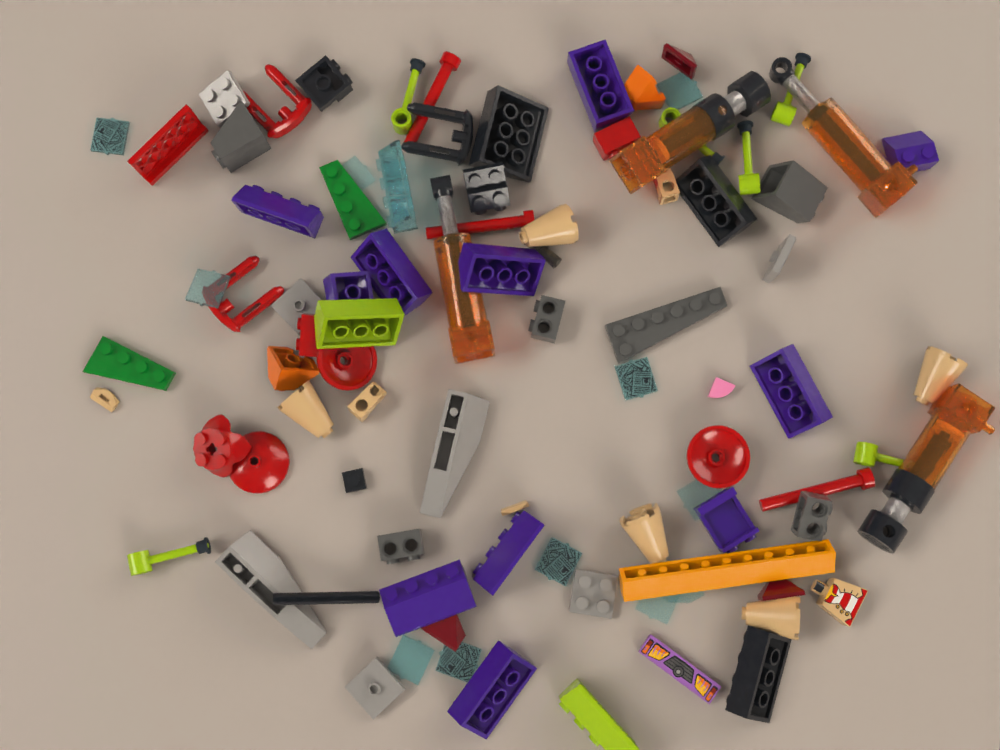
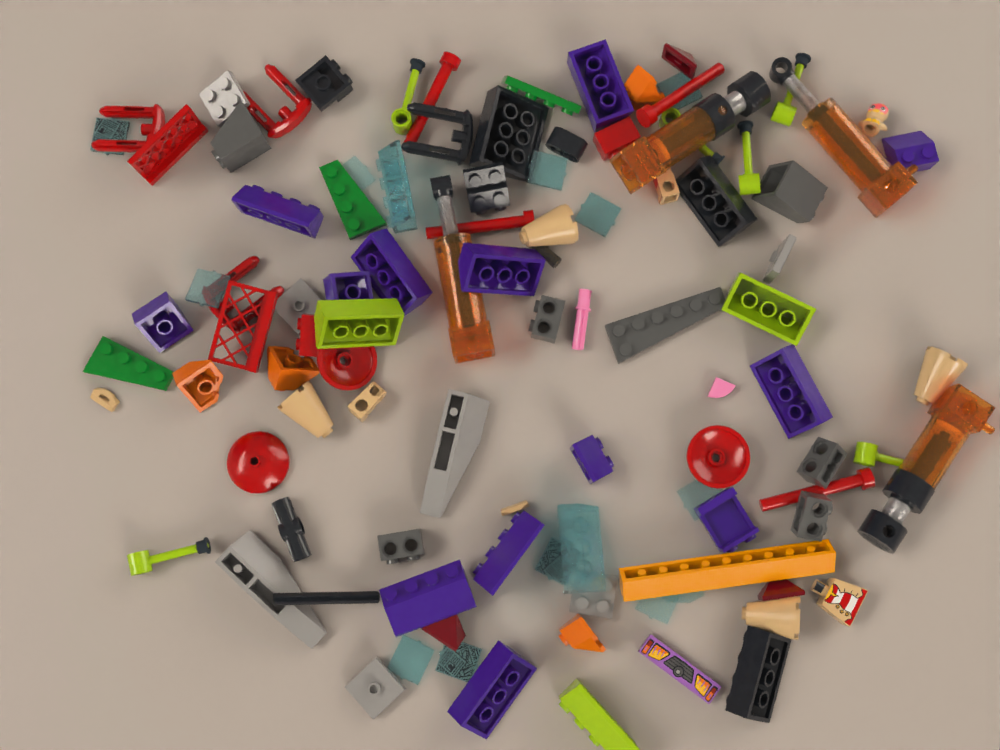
(155, 113): none -> red piece
(162, 322): none -> dark purple slope
(199, 383): none -> orange slope
(230, 447): red brick -> none
(261, 330): none -> red fence
(291, 529): none -> black piece
(354, 480): black plate -> none
(533, 92): none -> green wing
(547, 170): none -> clear light blue piece
(566, 144): none -> black beam
(579, 635): none -> orange slope
(580, 548): none -> clear light blue slope
(581, 319): none -> bright pink axle
(591, 458): none -> dark purple slope
(598, 214): none -> clear light blue piece
(636, 378): clear light blue piece -> none
(647, 532): tan cone -> none
(649, 114): none -> red piece
(768, 308): none -> lime slope
(822, 462): none -> dark grey brick
(874, 120): none -> tan animal

